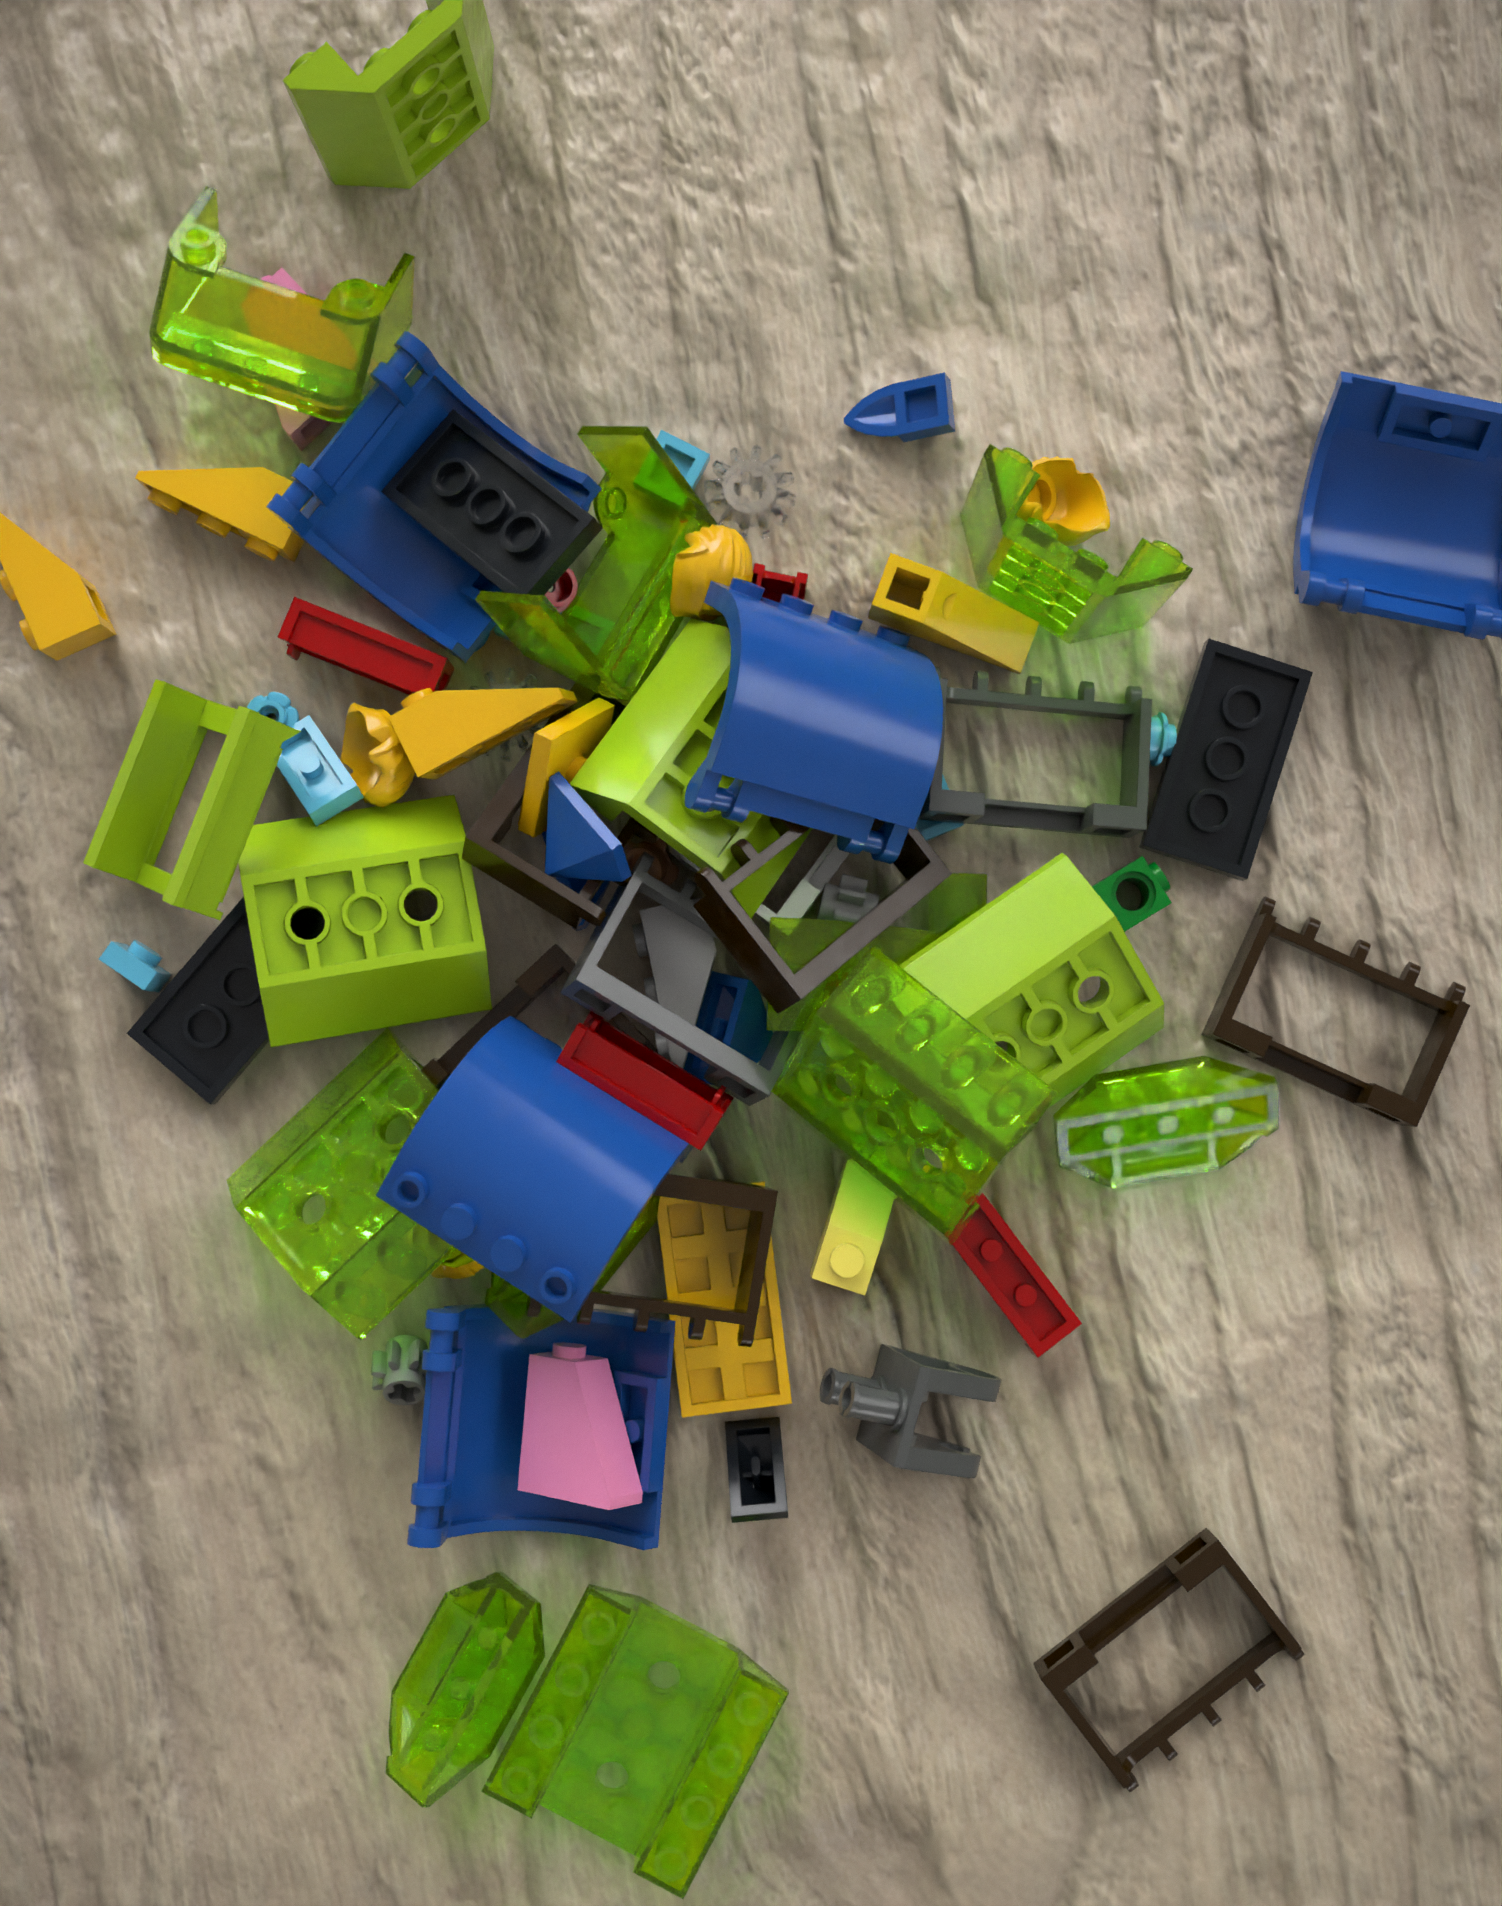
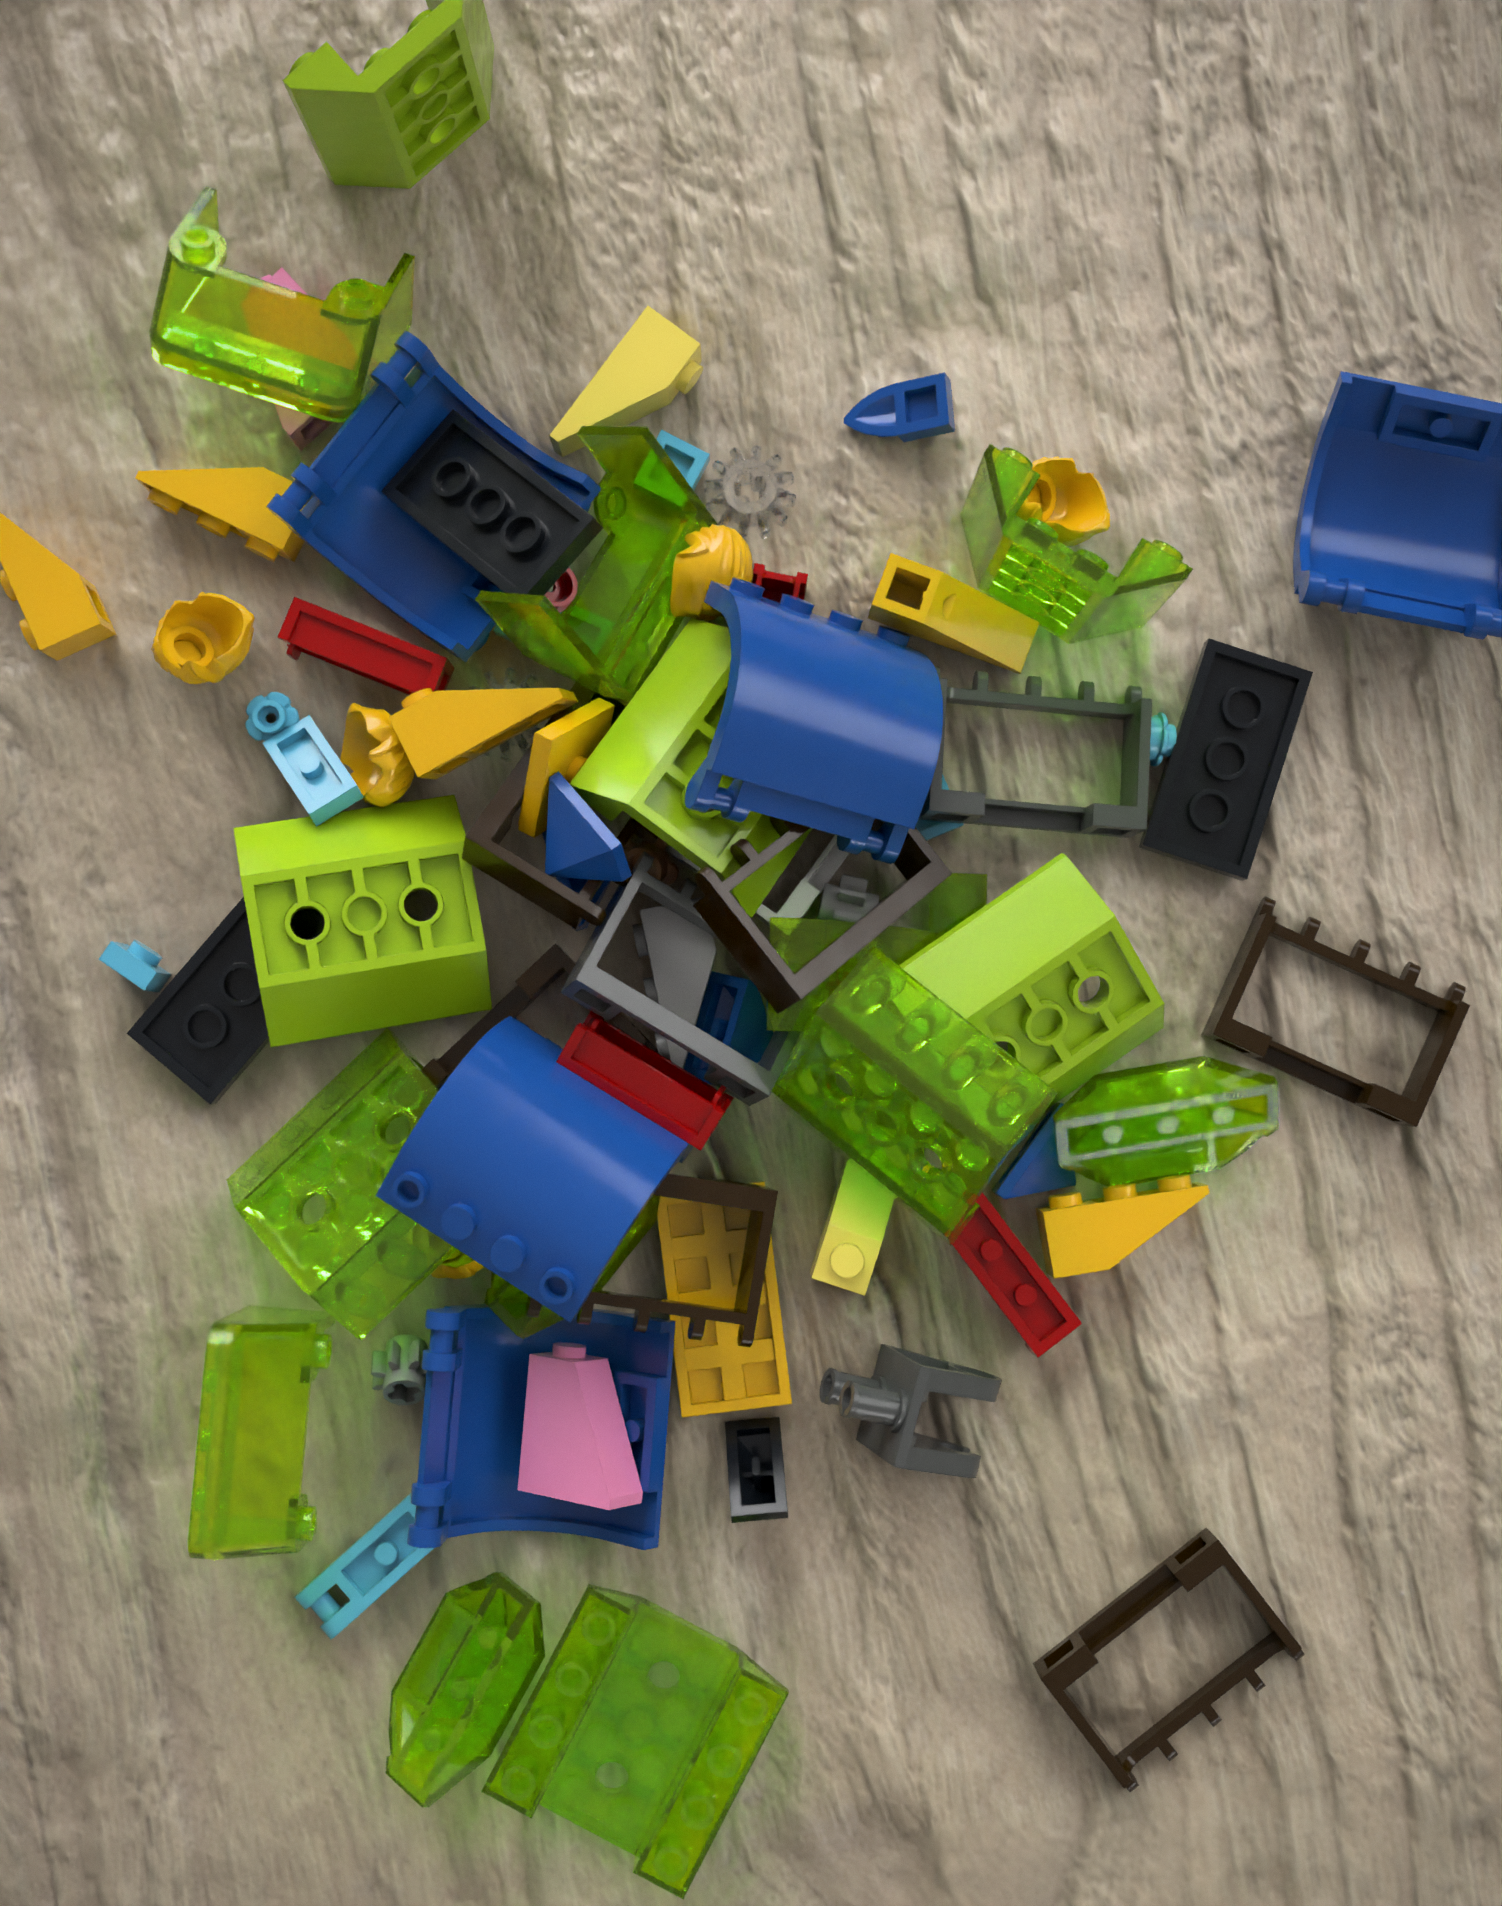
(153, 784): lime piece -> none
(203, 638): none -> yellow hair
(256, 1433): none -> clear neon green windscreen
(364, 1570): none -> medium azure plate
(634, 381): none -> light yellow slope
(1036, 1164): none -> blue slope
(1104, 1230): none -> yellow slope
(1150, 882): green brick -> none

